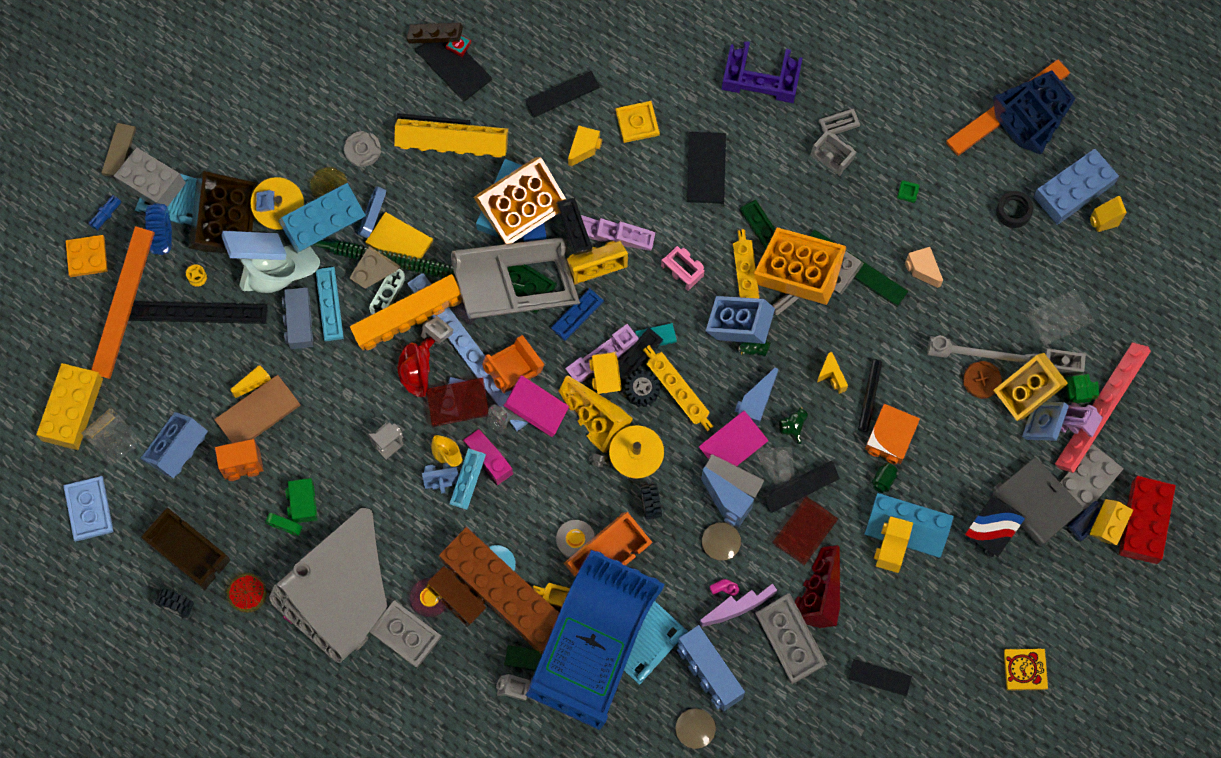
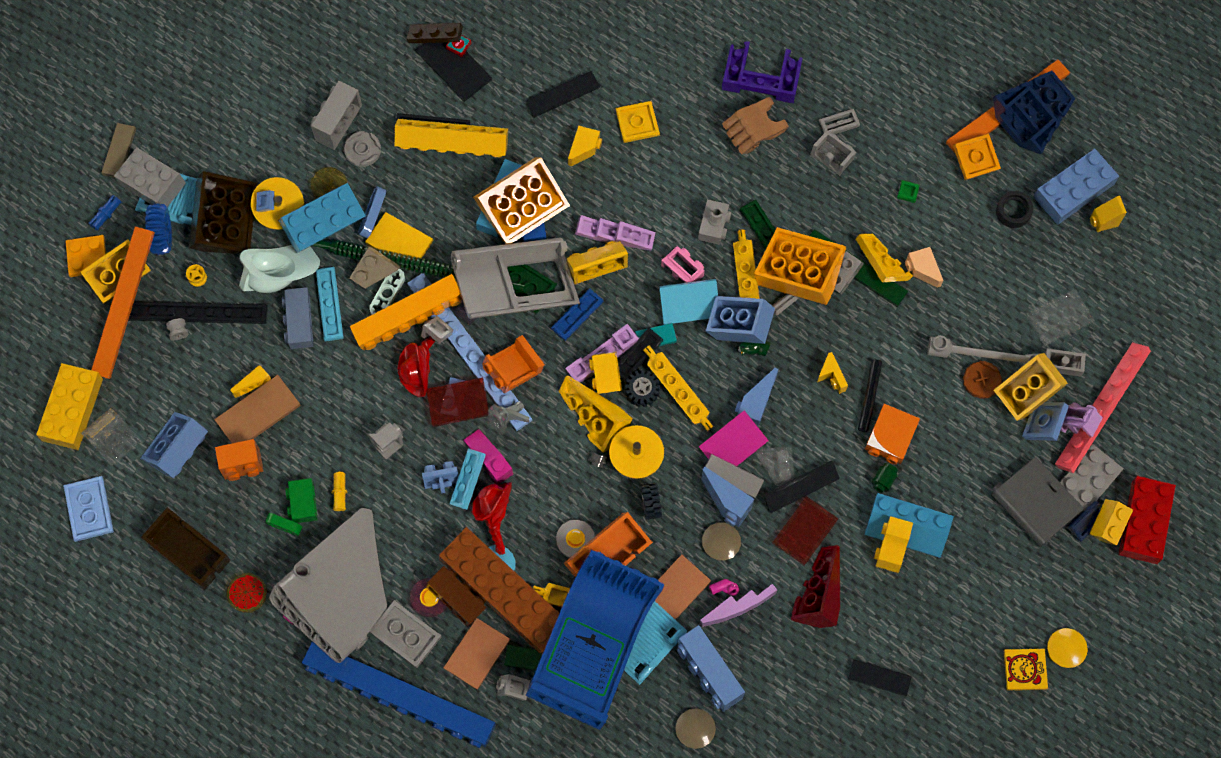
(105, 272): none -> yellow brick
(174, 603): black wheel -> none
(177, 329): none -> light grey wheel
(253, 245): light blue tile -> none
(336, 115): none -> light grey brick
(339, 491): none -> yellow axle
(401, 695): none -> blue brick
(446, 451): yellow cap -> none
(477, 654): none -> nougat tile
(491, 507): none -> red hat
(536, 406): dark pink tile -> none
(574, 226): black tile -> none
(681, 586): none -> nougat tile
(688, 301): none -> medium azure tile
(706, 167): black tile -> none
(714, 221): none -> light grey brick
(752, 126): none -> medium nougat piece
(791, 638): light grey tile -> none
(793, 424): dark green animal -> none
(885, 266): none -> yellow wing
(976, 157): none -> light orange plate
(994, 526): panel -> none
(1067, 648): none -> yellow dish
(1081, 389): green hair -> none

